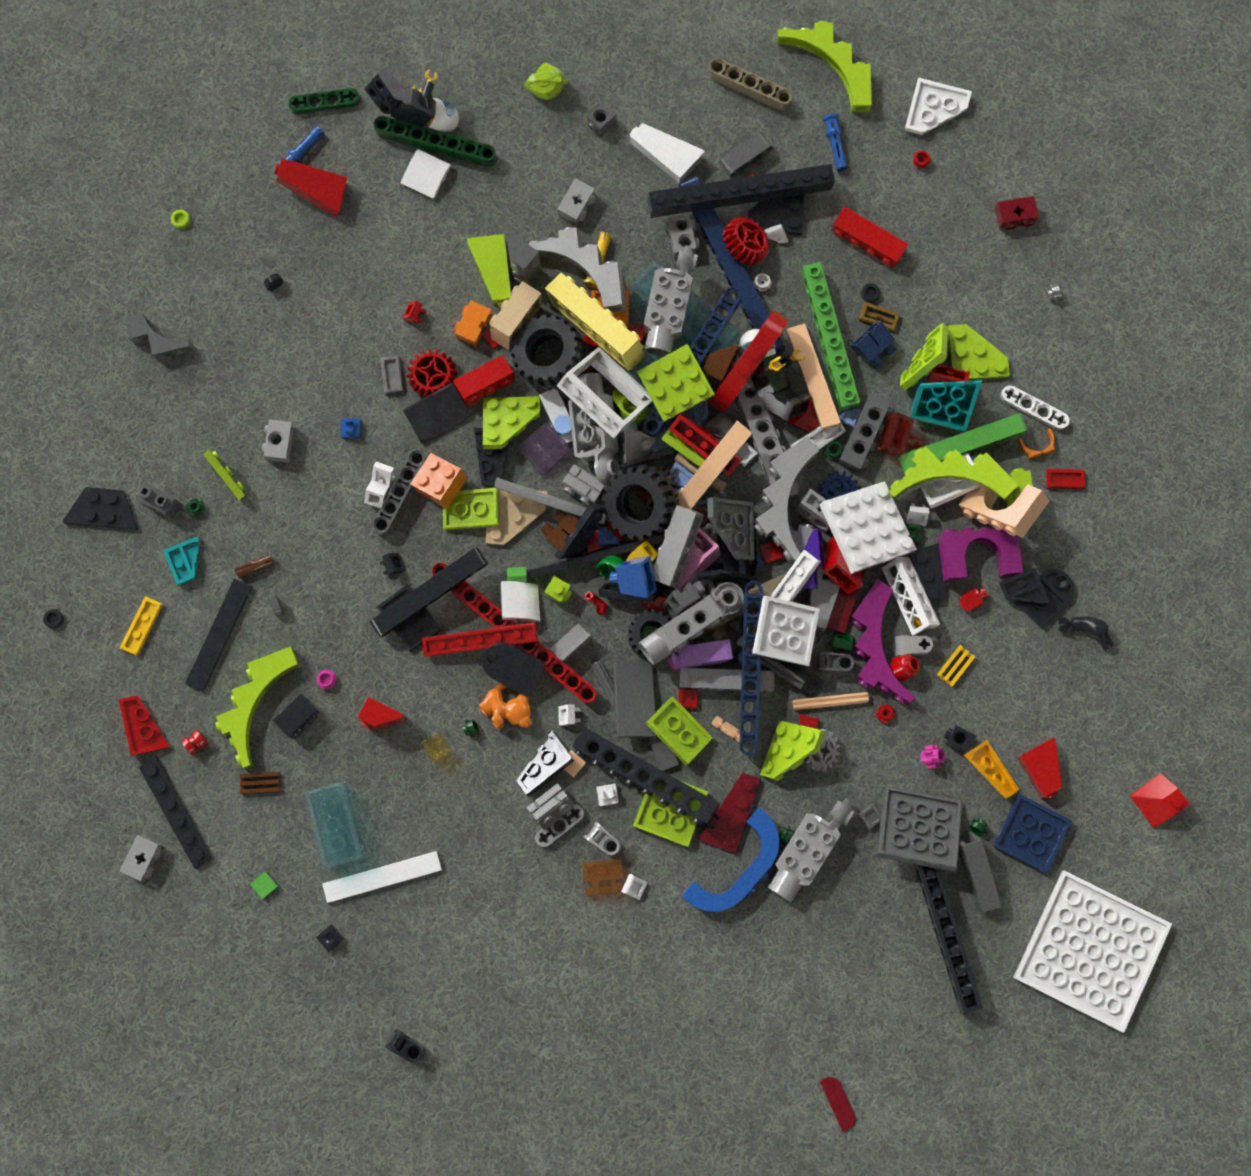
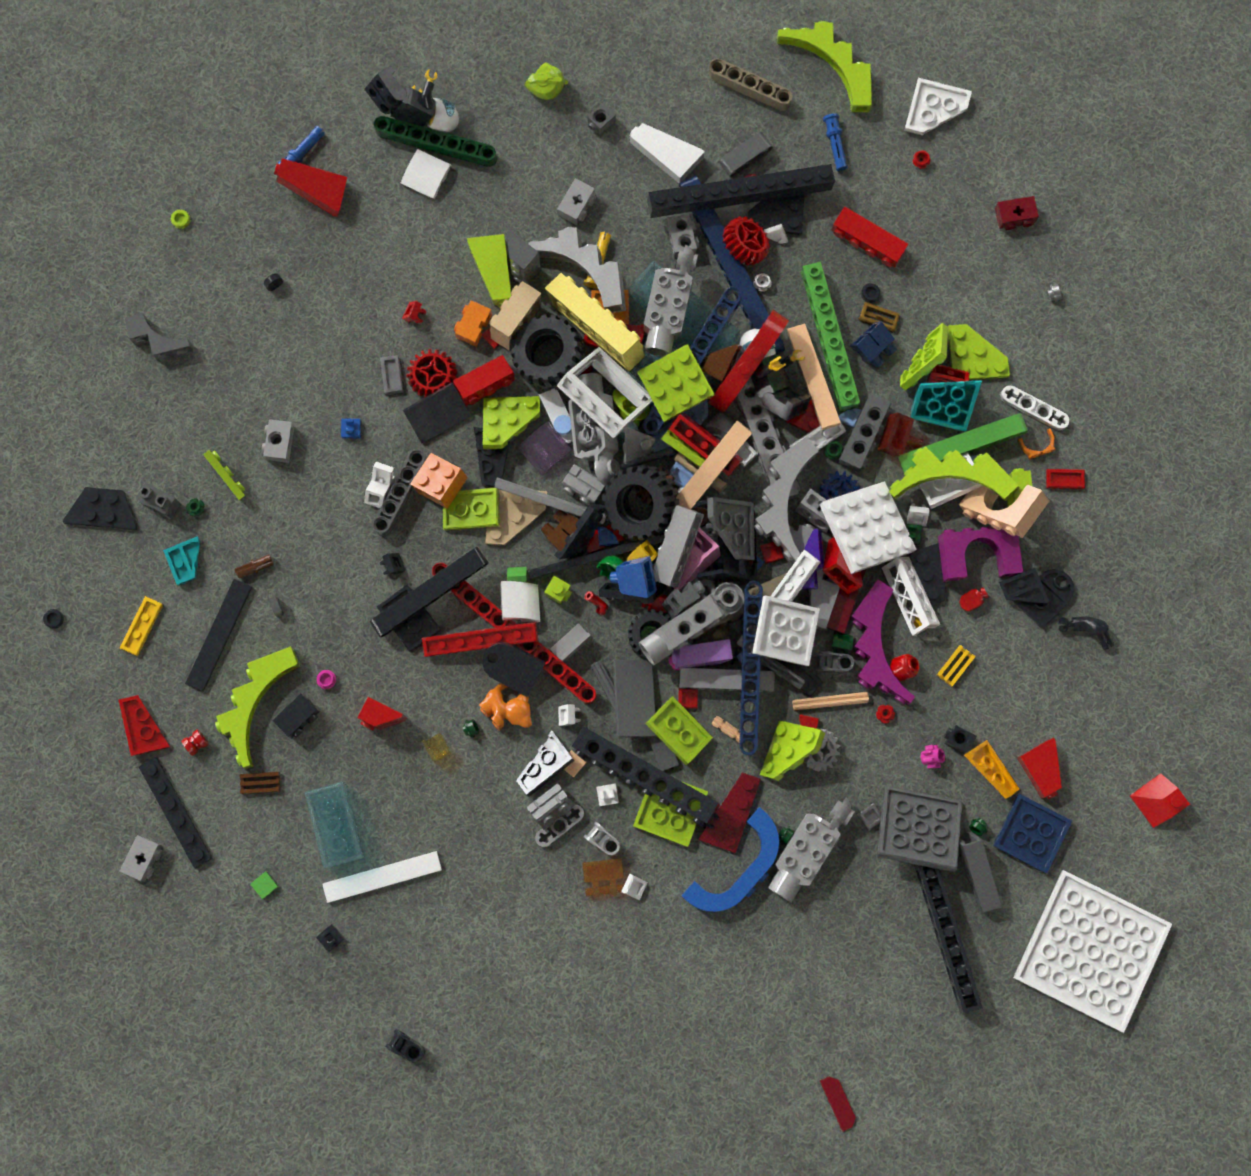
(324, 101): dark green beam -> none
(910, 645): light grey piece -> none

